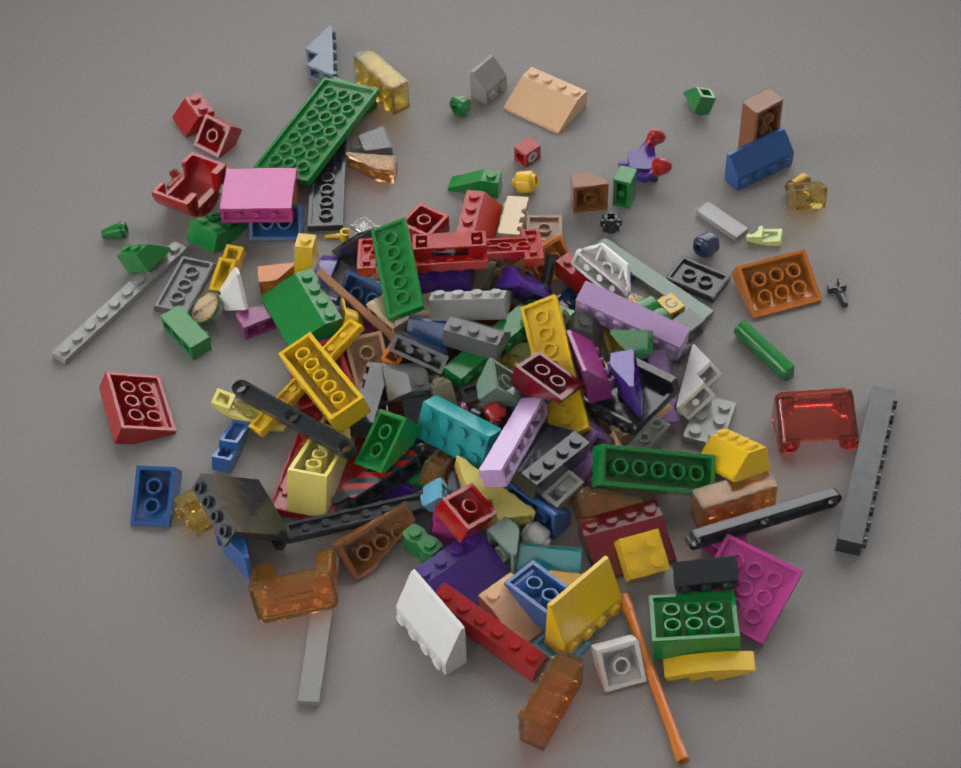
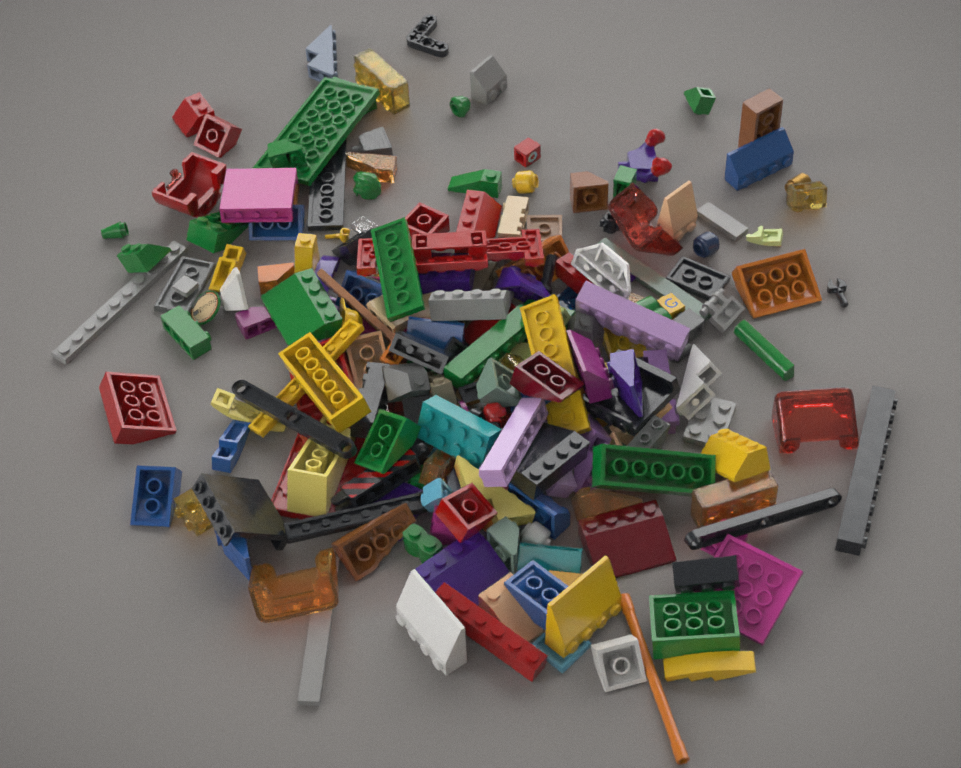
(185, 286): none -> light grey tile
(285, 153): none -> green slope
(366, 185): none -> green hair
(418, 39): none -> black beam
(475, 337): dark grey slope -> none
(546, 100): light nougat slope -> none
(550, 699): clear orange brick -> none
(562, 490): light grey slope -> none
(633, 214): none -> clear red windscreen
(638, 340): green slope -> none
(642, 555): yellow brick -> none
(679, 211): none -> light nougat slope
(726, 314): none -> light grey plate

